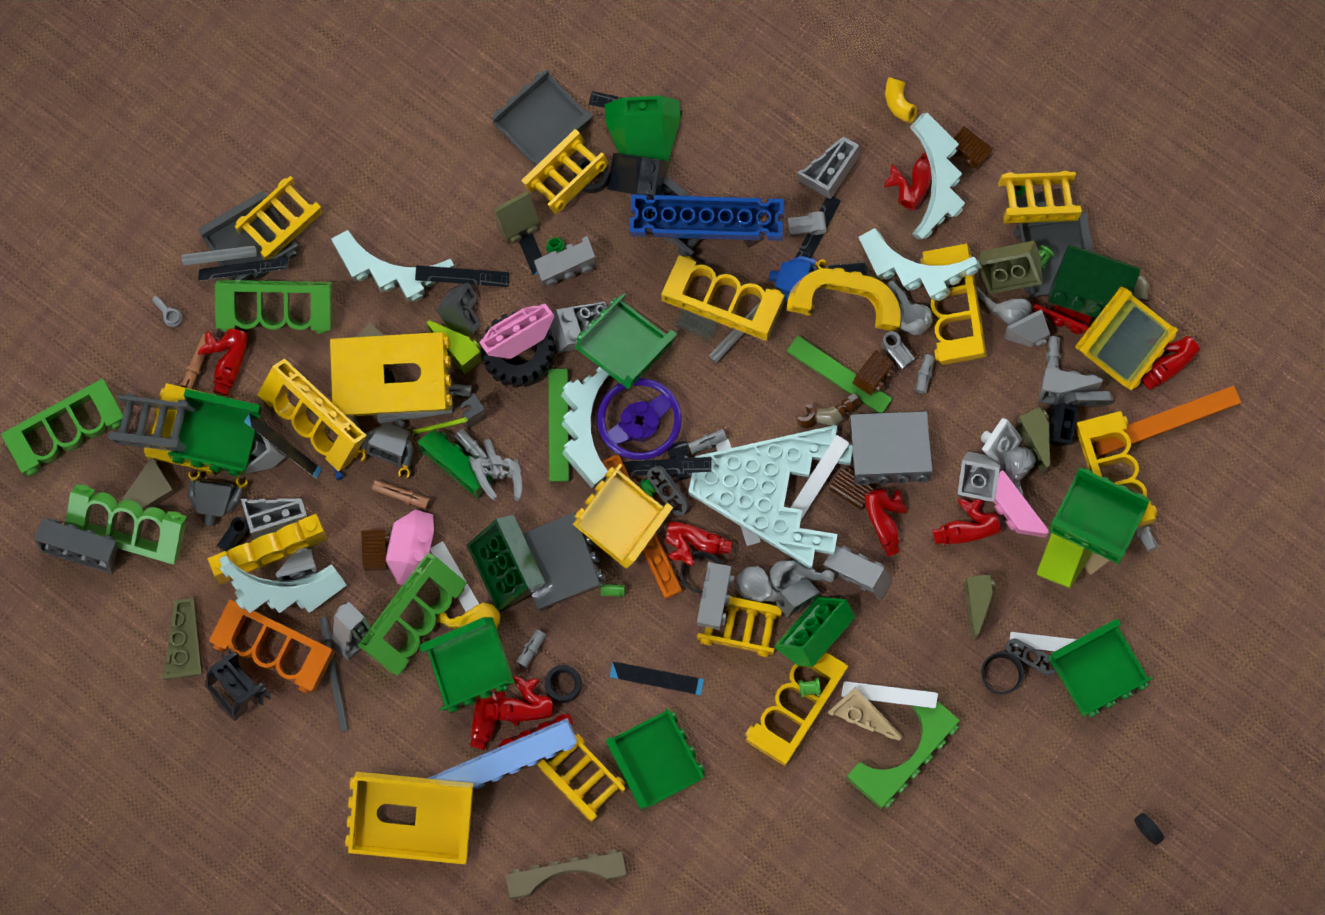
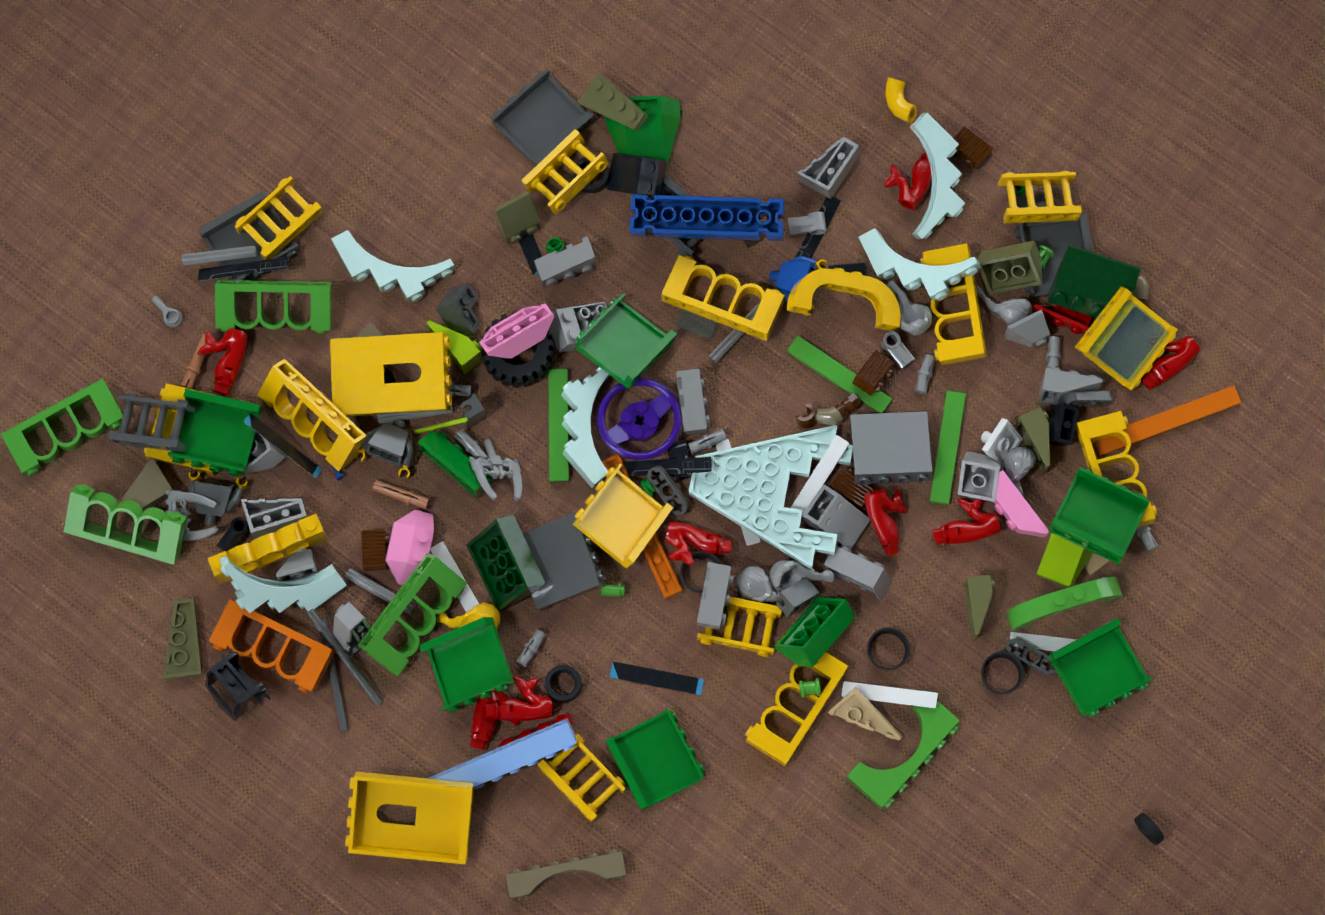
(76, 545): dark grey slope -> none
(184, 497): none -> light grey bar
(321, 626): none -> dark grey bar
(374, 588): none -> light grey axle
(462, 276): black sticker -> none
(609, 101): none -> olive wing
(692, 402): none -> light grey wedge
(835, 515): none -> light grey slope
(900, 635): none -> black tyre
(947, 447): none -> bright green tile
(1026, 613): none -> bright green arch

